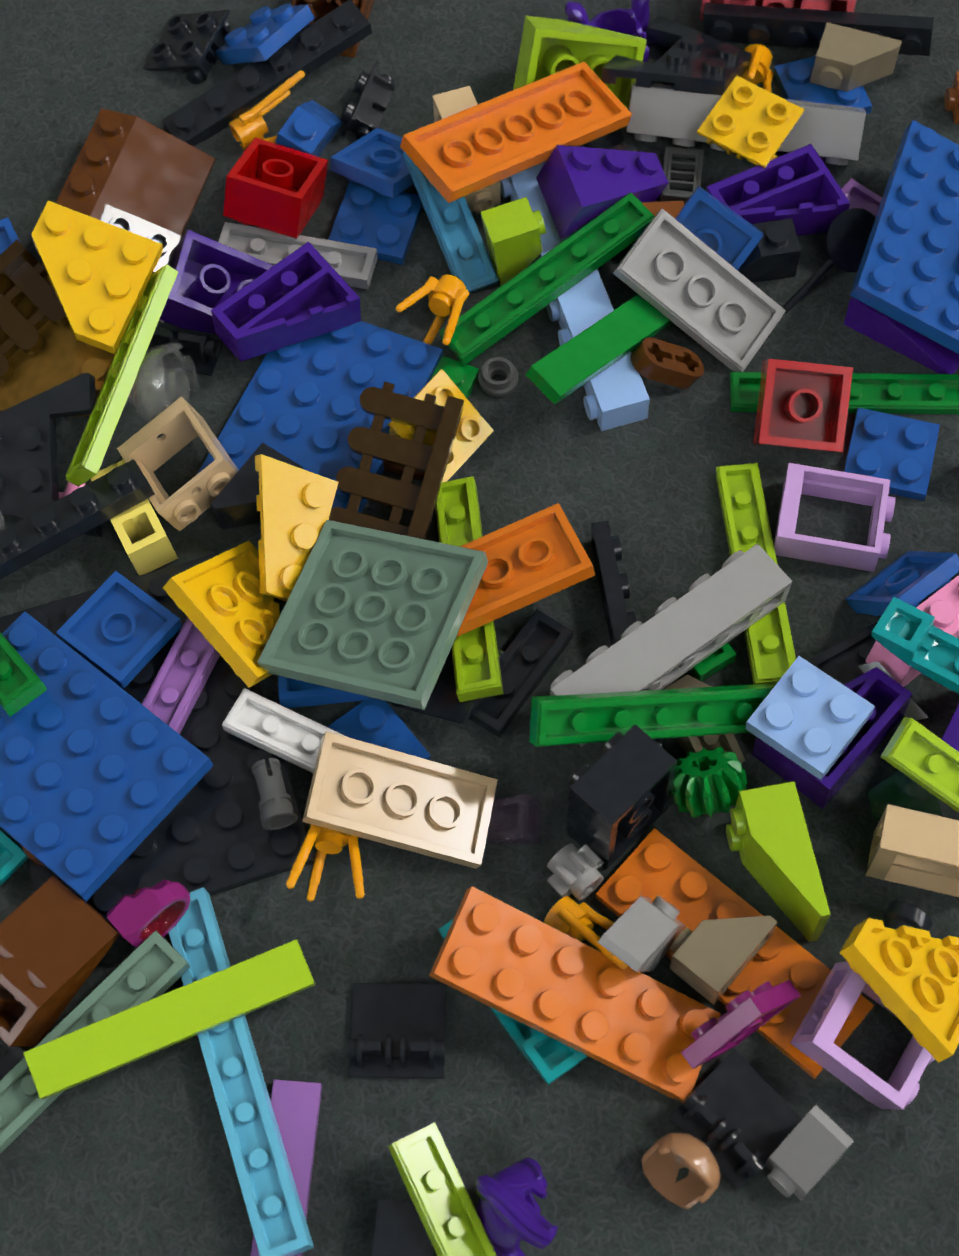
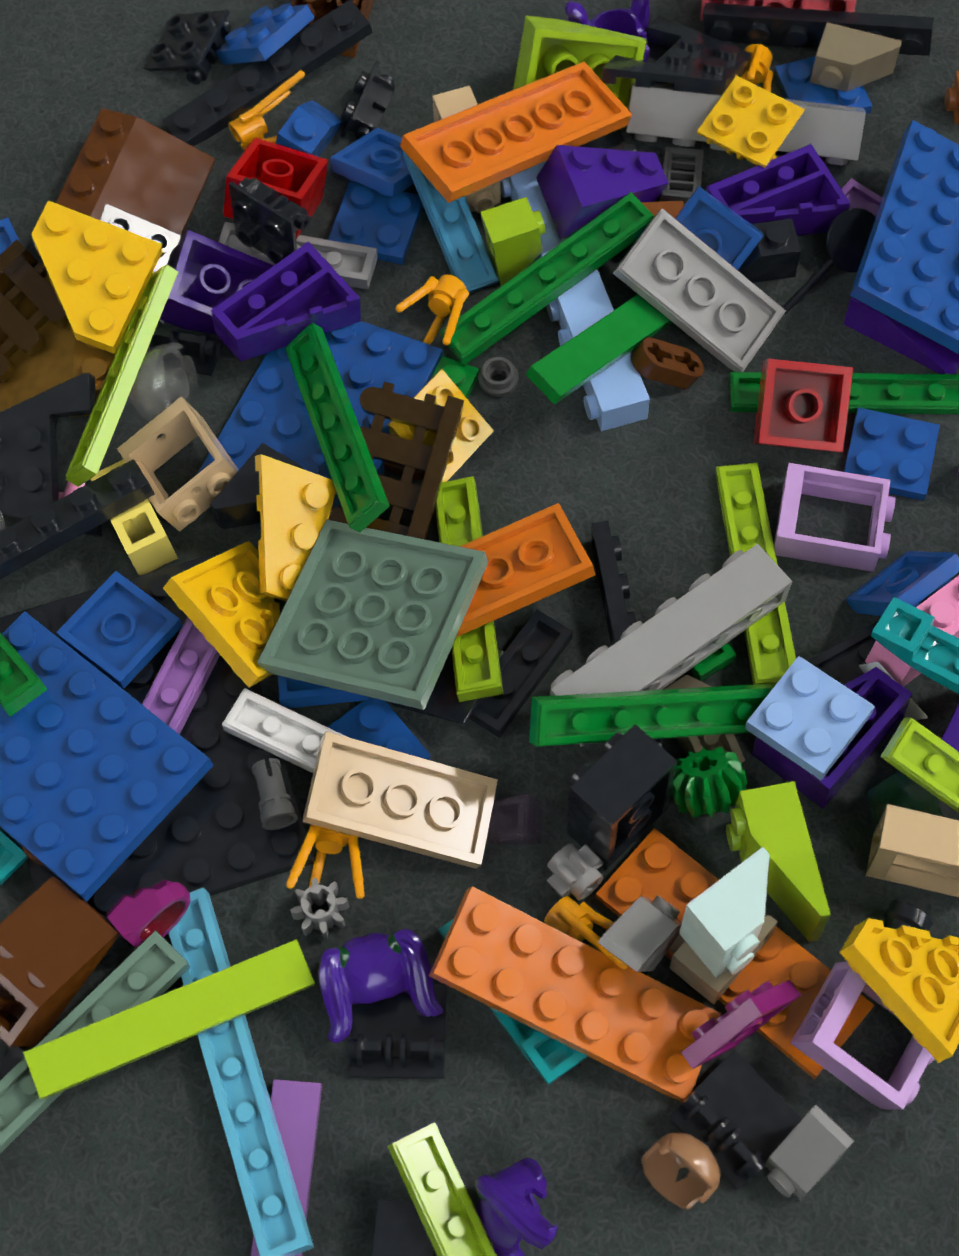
(266, 219): none -> black hinge
(321, 920): none -> light grey gear
(336, 428): none -> green tile
(375, 970): none -> dark purple hair
(728, 917): none -> light aqua slope

